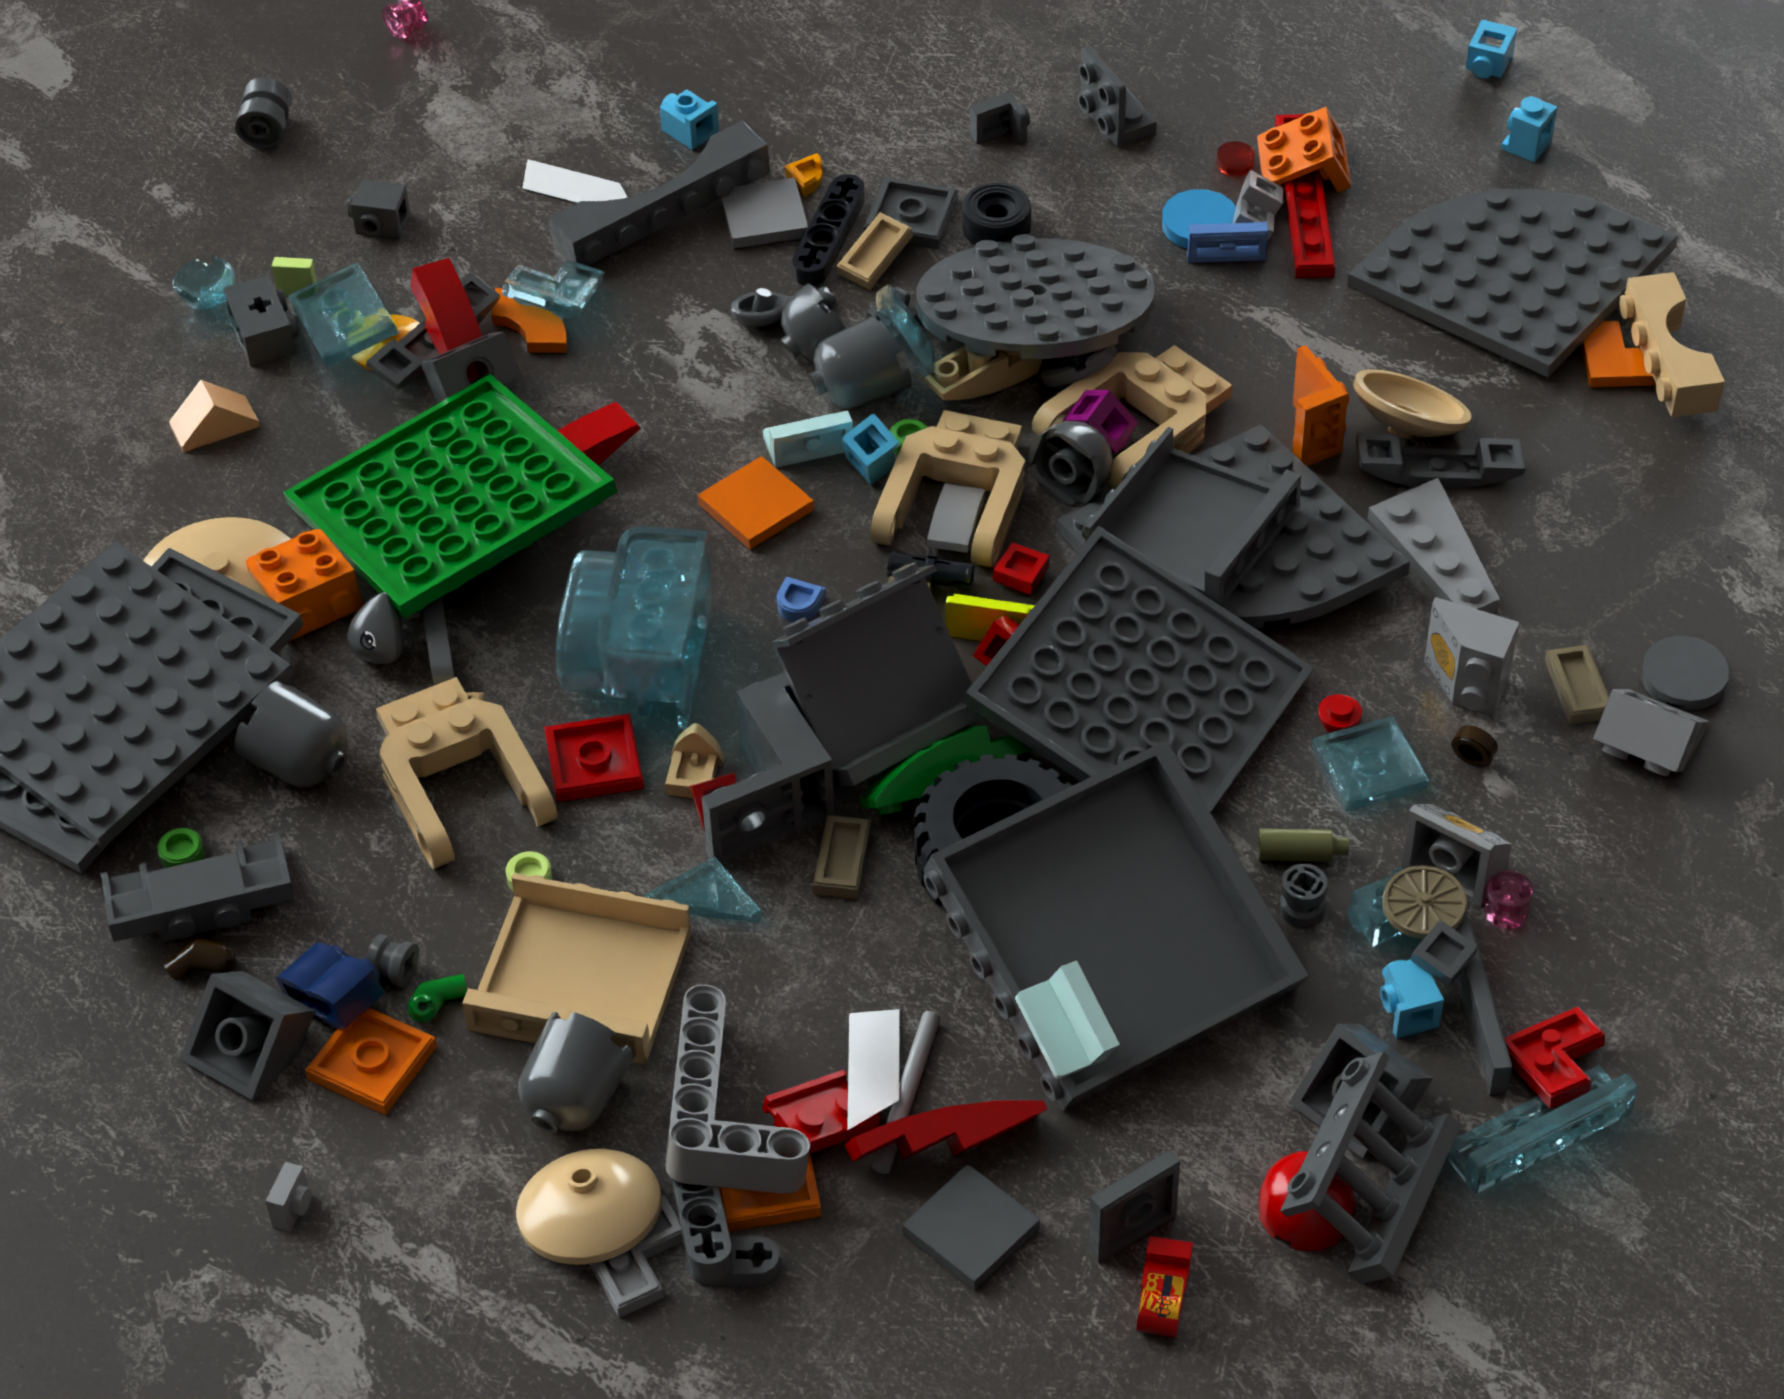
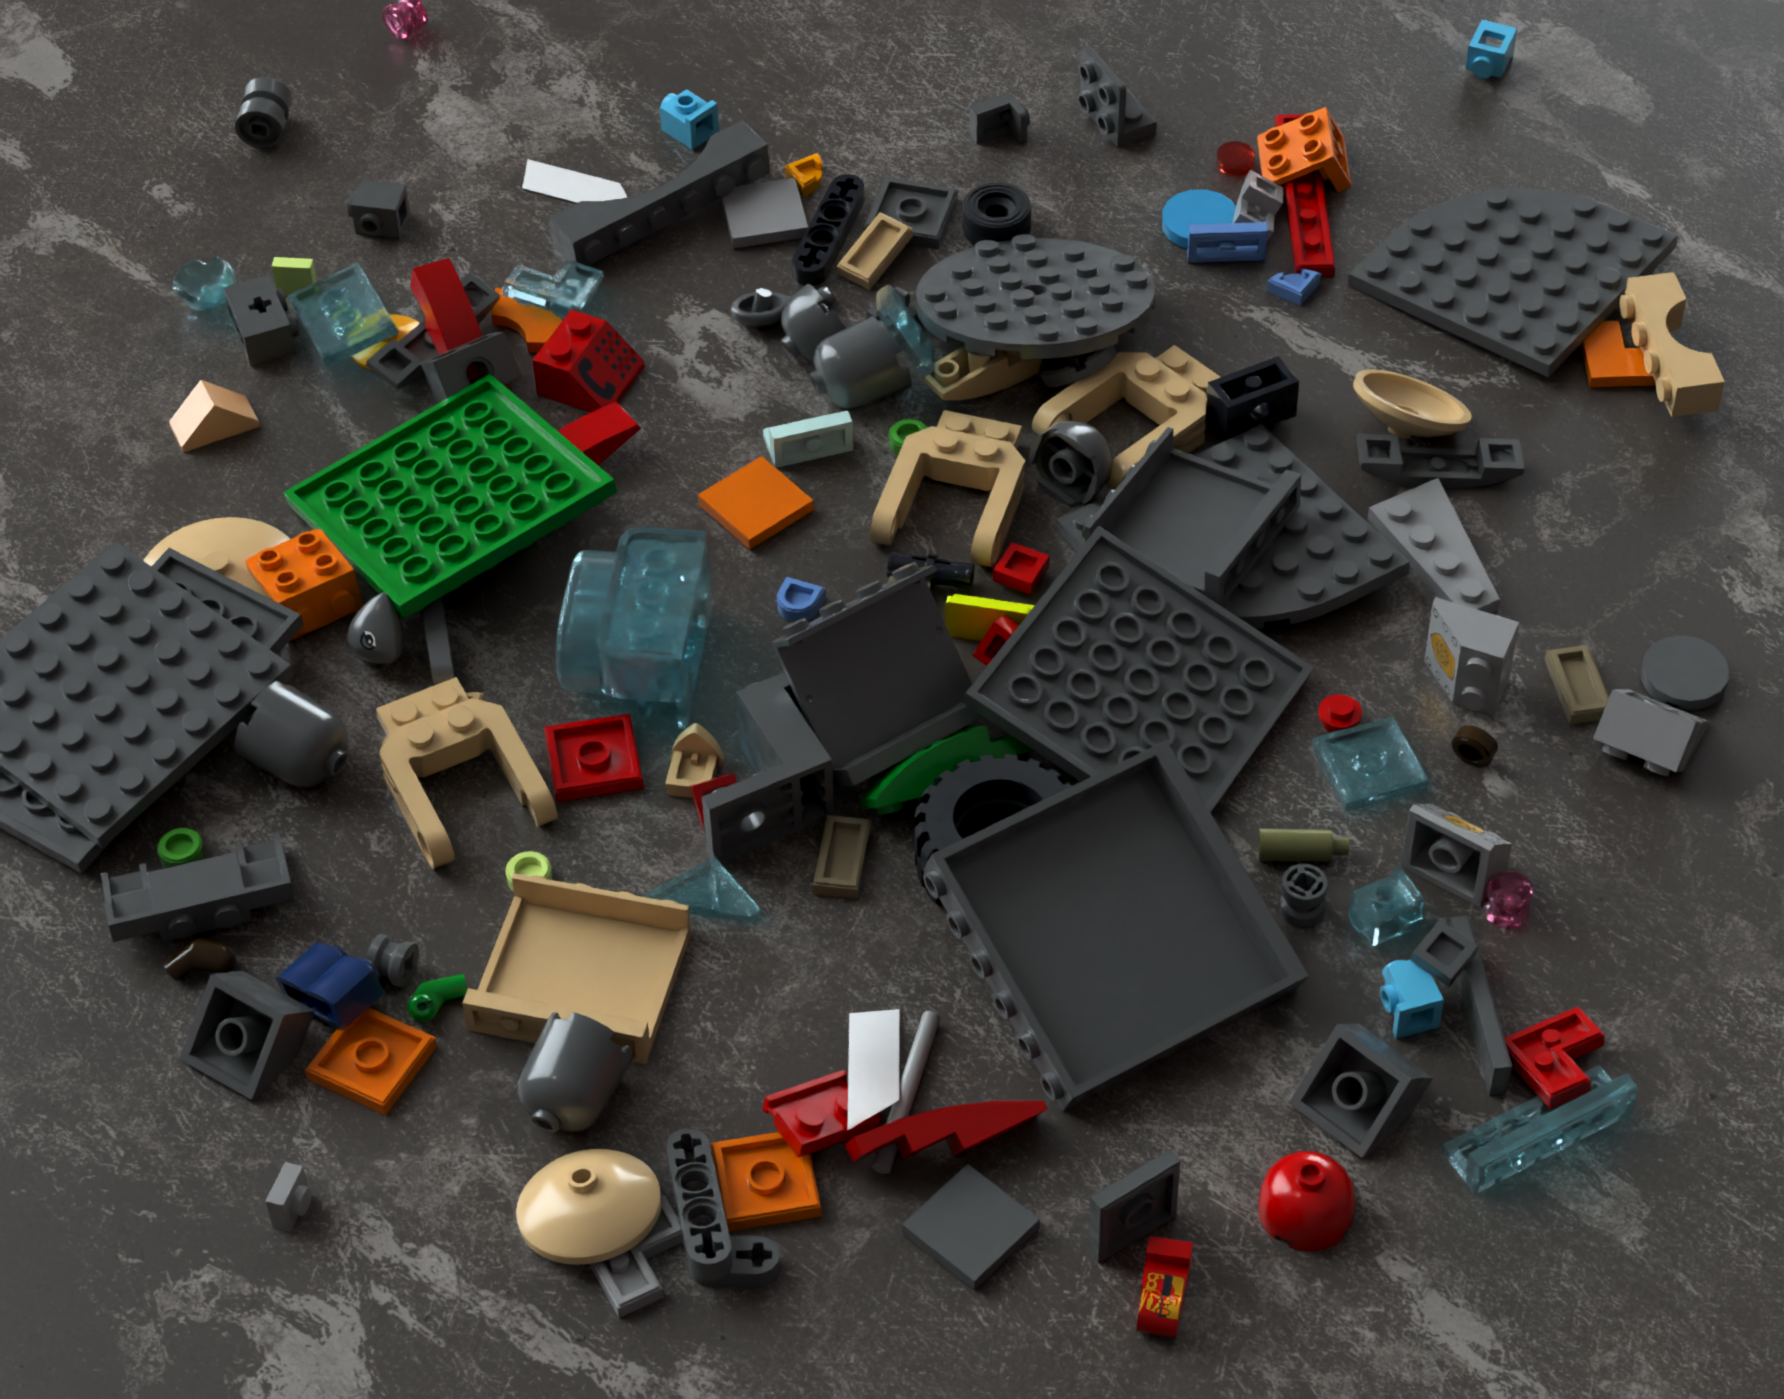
(585, 363): none -> red slope
(722, 1151): light grey beam -> none
(870, 448): medium azure brick -> none
(955, 518): light grey slope -> none
(1067, 1021): light aqua panel -> none
(1106, 414): magenta brick -> none
(1252, 397): none -> black brick
(1294, 287): none -> medium blue tile
(1319, 409): orange bracket -> none
(1410, 1174): dark grey fence -> none
(1422, 897): dark tan wheel -> none
(1530, 128): medium azure brick -> none

